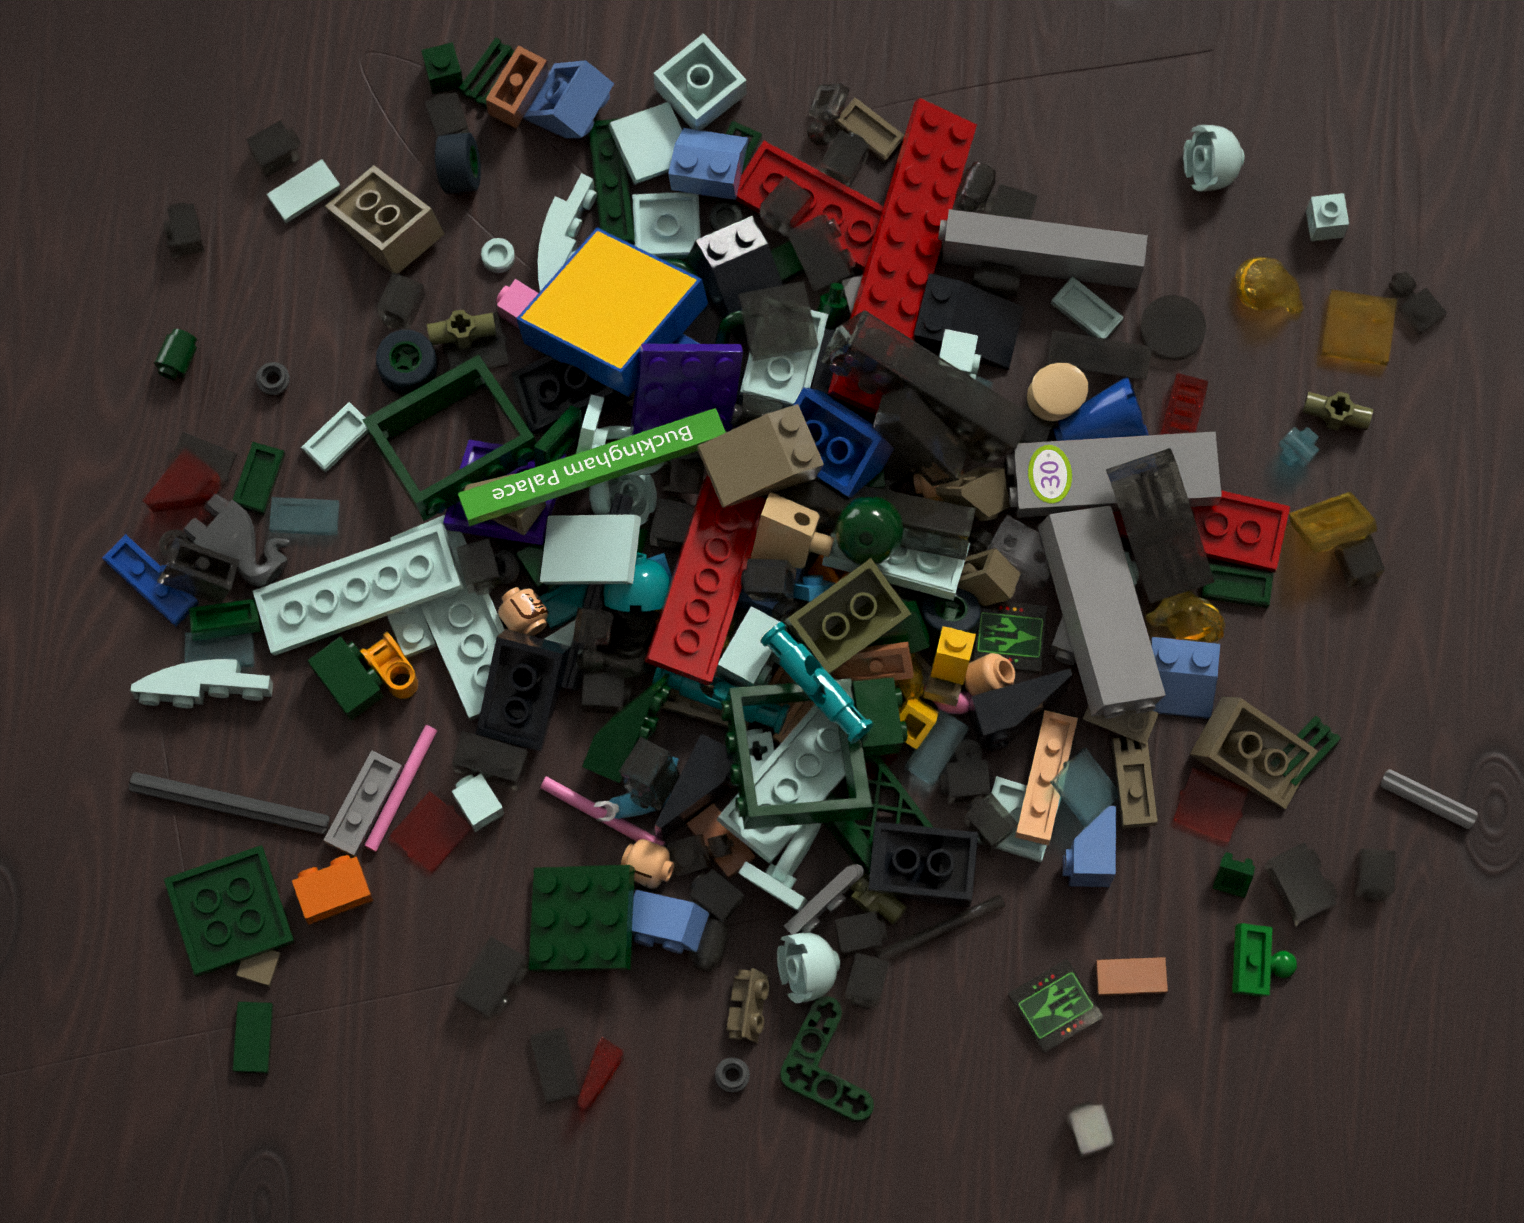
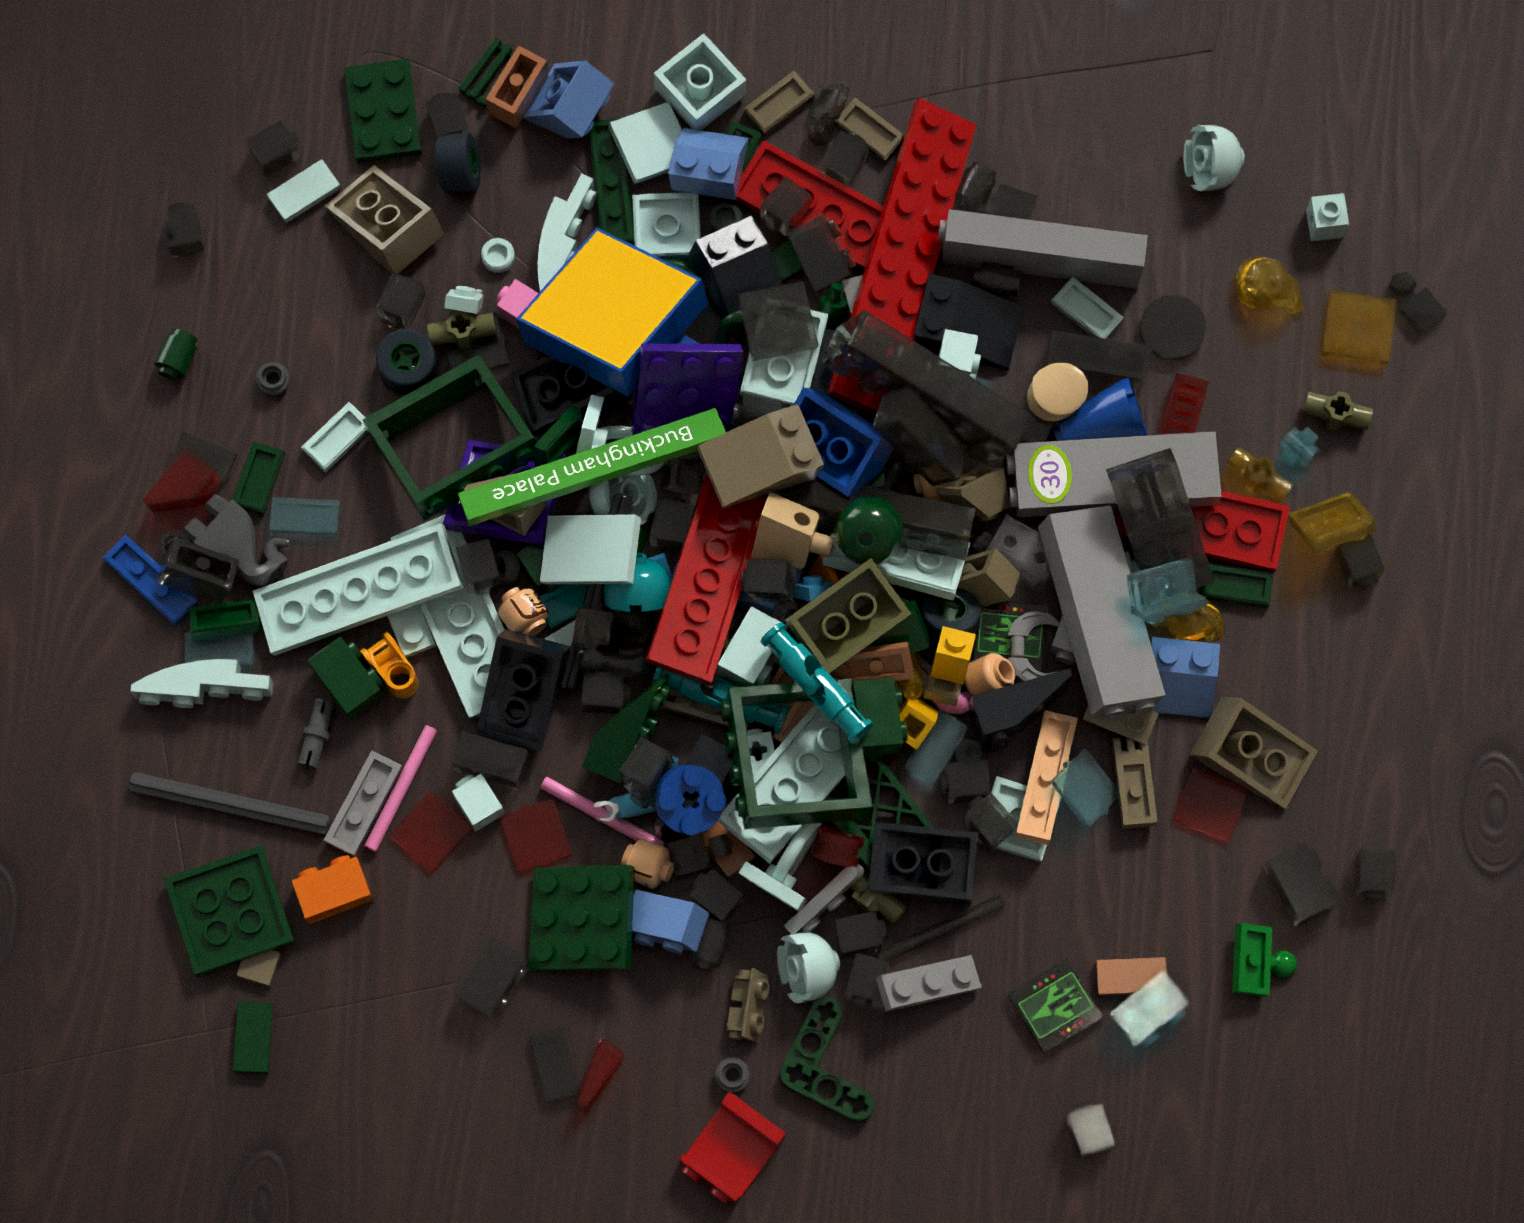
(316, 734): none -> dark grey pin
(382, 110): none -> dark green plate
(442, 68): dark green brick -> none
(464, 299): none -> light aqua plate
(536, 835): none -> clear red piece
(670, 799): none -> blue plate
(731, 1150): none -> red panel
(779, 103): none -> dark tan tile
(837, 846): none -> clear red wheel
(928, 983): none -> light grey plate
(1018, 630): none -> light grey piece
(1093, 853): medium blue slope -> none
(1150, 1010): none -> clear light blue bracket
(1164, 591): none -> clear light blue bracket
(1234, 876): dark green tile -> none
(1248, 465): none -> clear yellow axle
(1324, 731): dark green tile -> none
(1429, 799): light grey axle -> none

